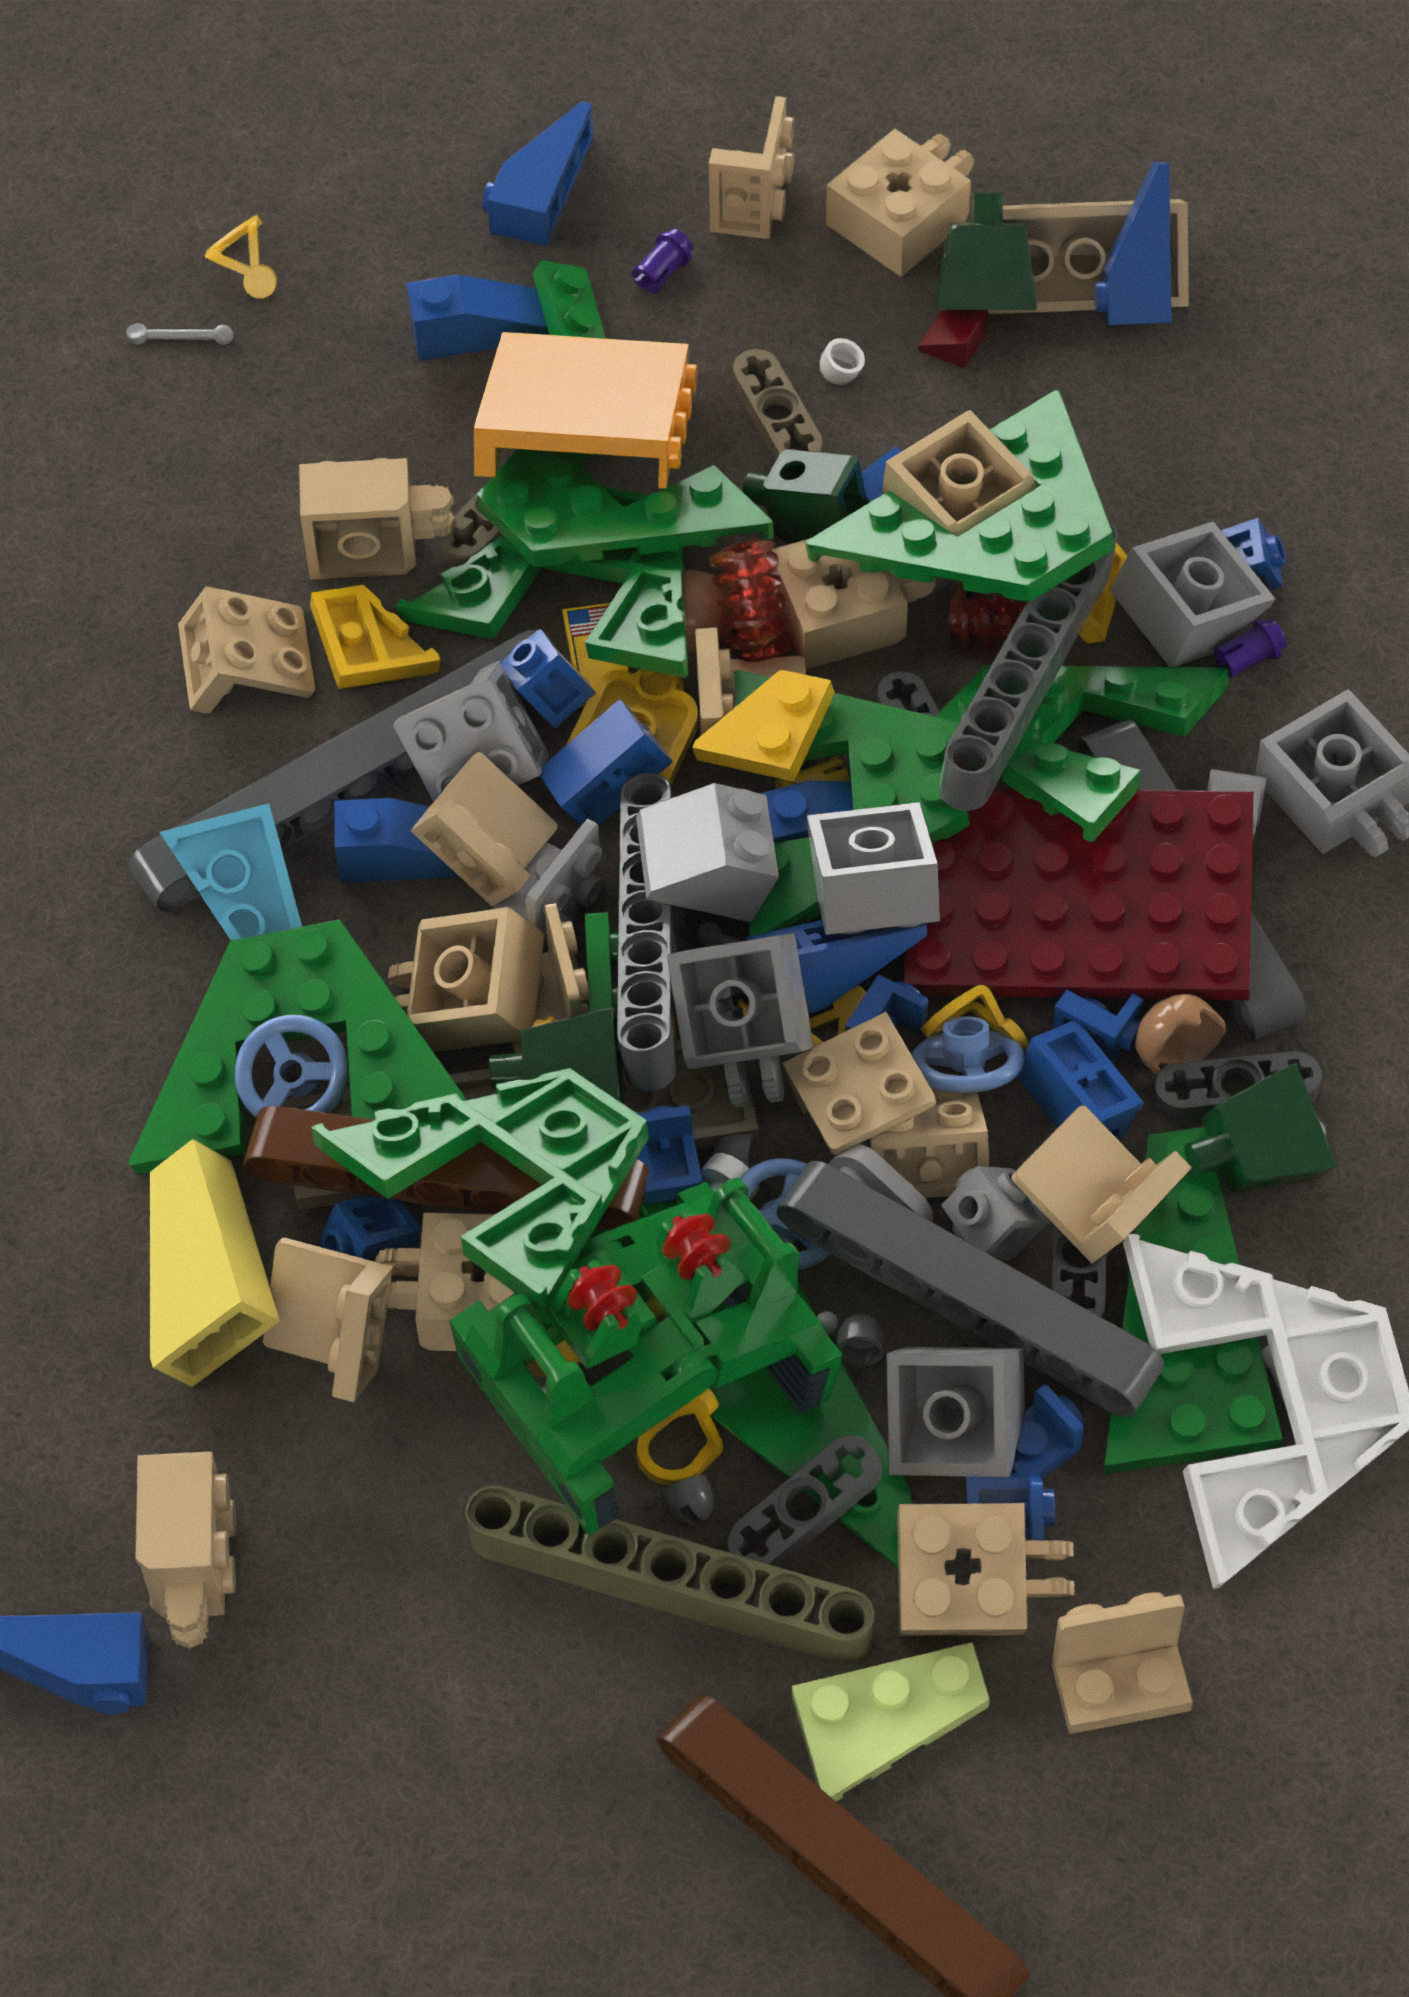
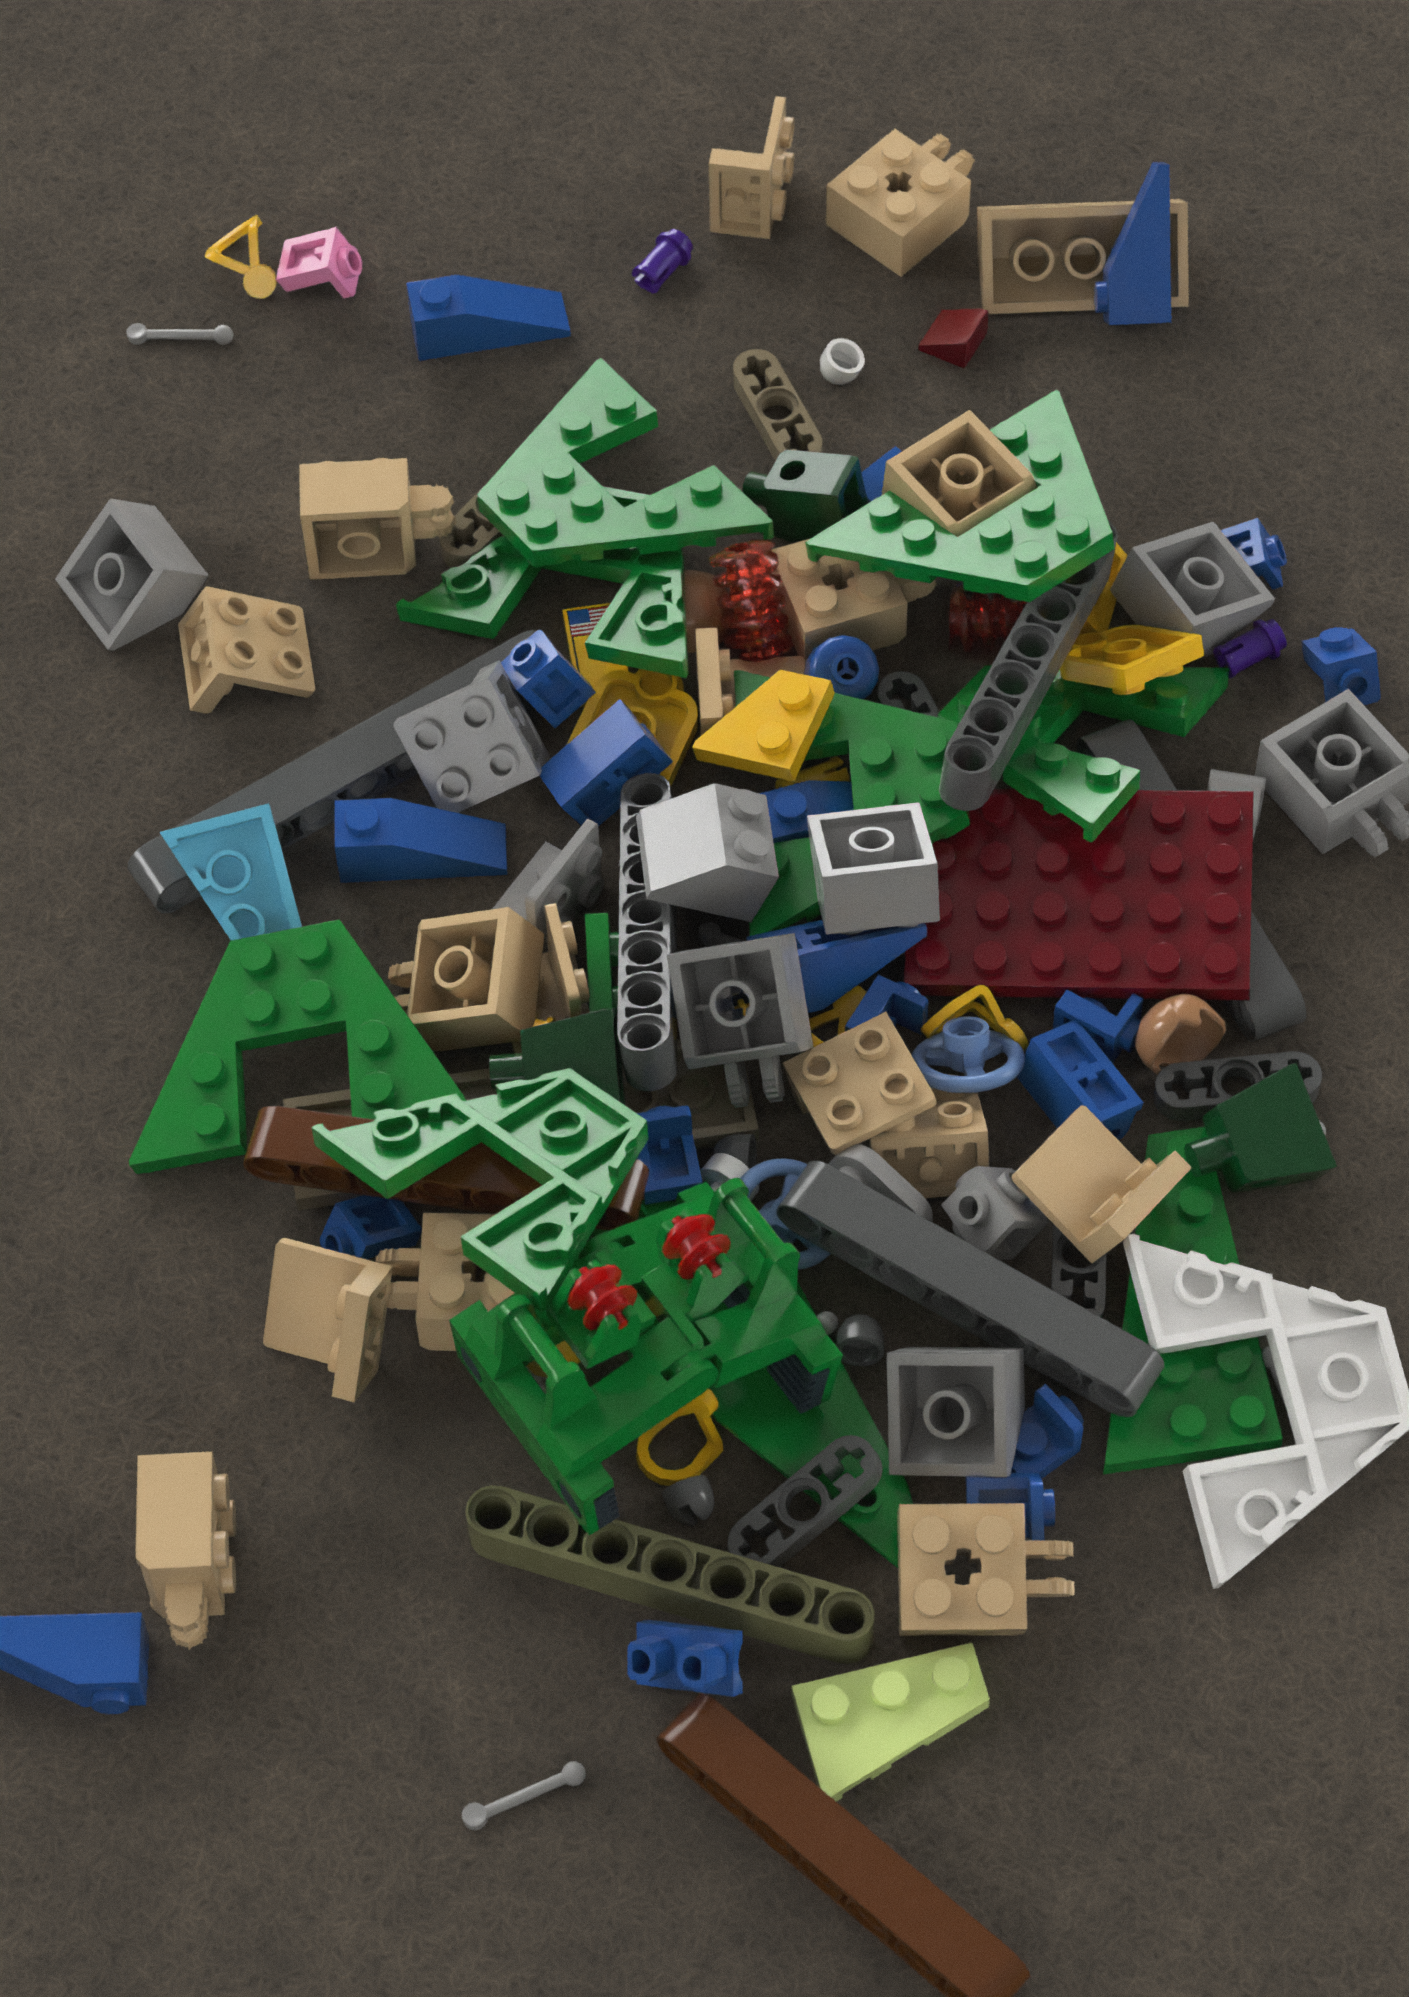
(130, 573): none -> light grey slope
(204, 1267): light yellow slope -> none
(312, 1072): medium blue piece -> none
(318, 260): none -> bright pink bracket
(366, 640): yellow wing -> none
(476, 1815): none -> light grey hinge
(485, 829): tan bracket -> none
(539, 178): blue slope -> none
(567, 300): green plate -> none
(586, 399): panel -> none
(686, 1657): none -> blue hips
(856, 661): none -> blue head
(986, 261): dark green torso -> none
(1120, 1662): tan bracket -> none
(1129, 656): none -> yellow plate
(1344, 663): none -> blue bracket

